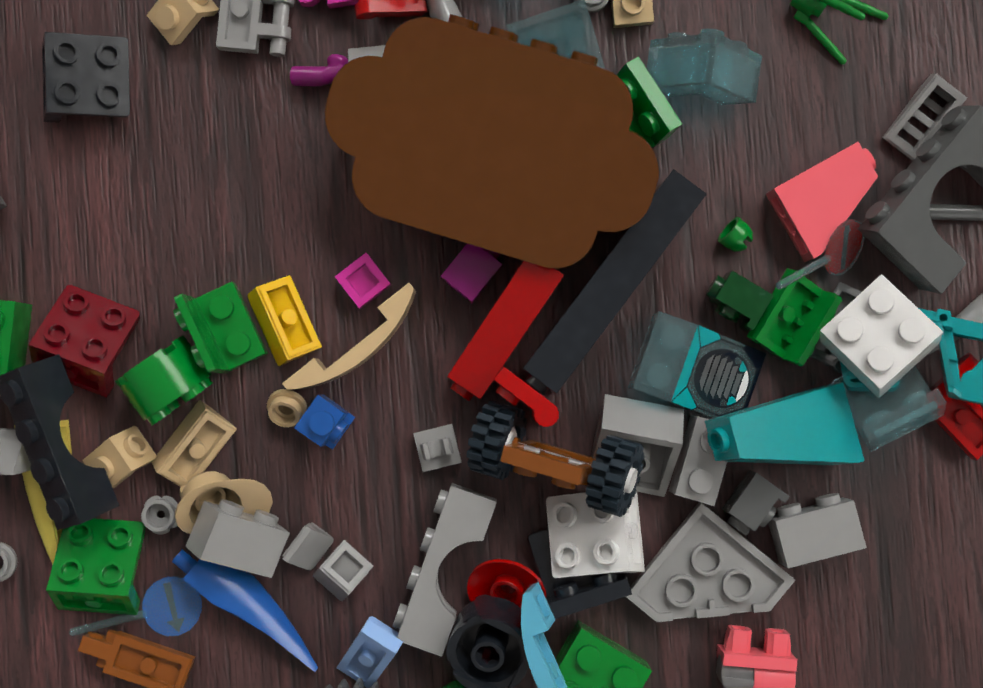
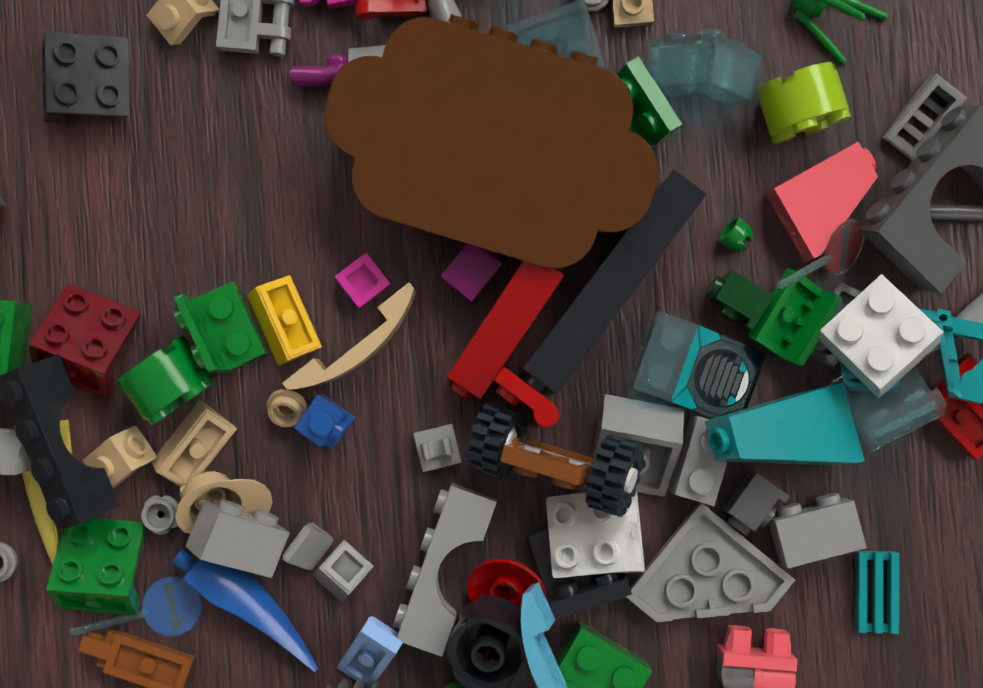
(803, 102): none -> lime brick
(892, 592): none -> teal tile

